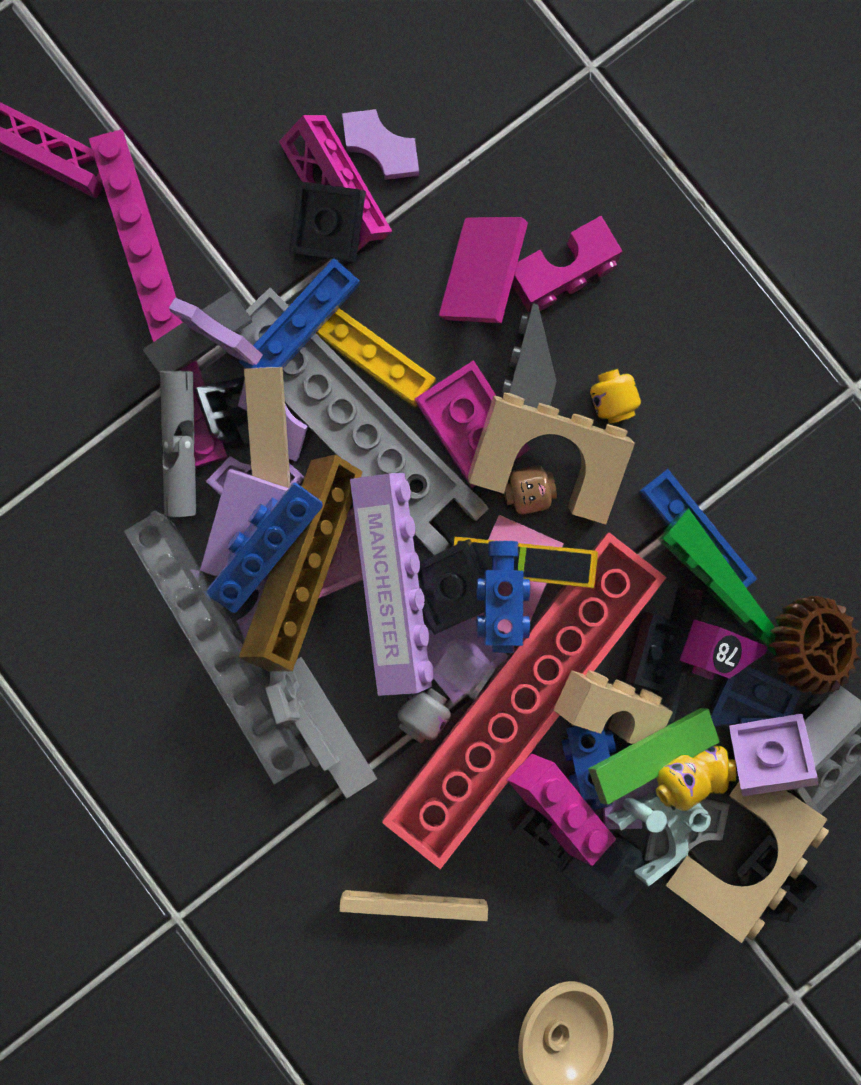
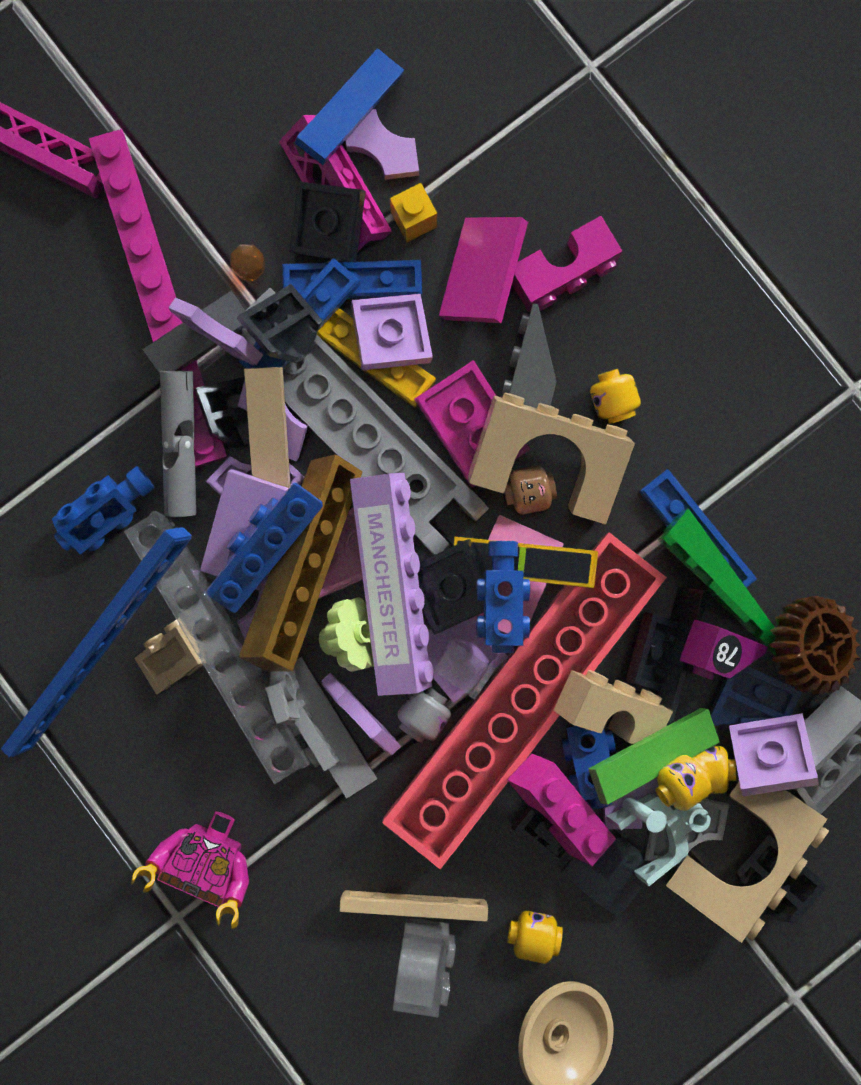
(97, 640): none -> blue tile
(99, 511): none -> blue brick
(168, 658): none -> tan cylinder
(202, 865): none -> torso
(247, 262): none -> clear orange tile
(283, 325): none -> black slope
(348, 635): none -> yellowish green plant
(349, 106): none -> blue tile
(360, 714): none -> lavender tile
(375, 277): none -> blue tile
(391, 331): none -> lavender tile
(413, 212): none -> yellow brick
(421, 972): none -> clear brick
(535, 937): none -> yellow head

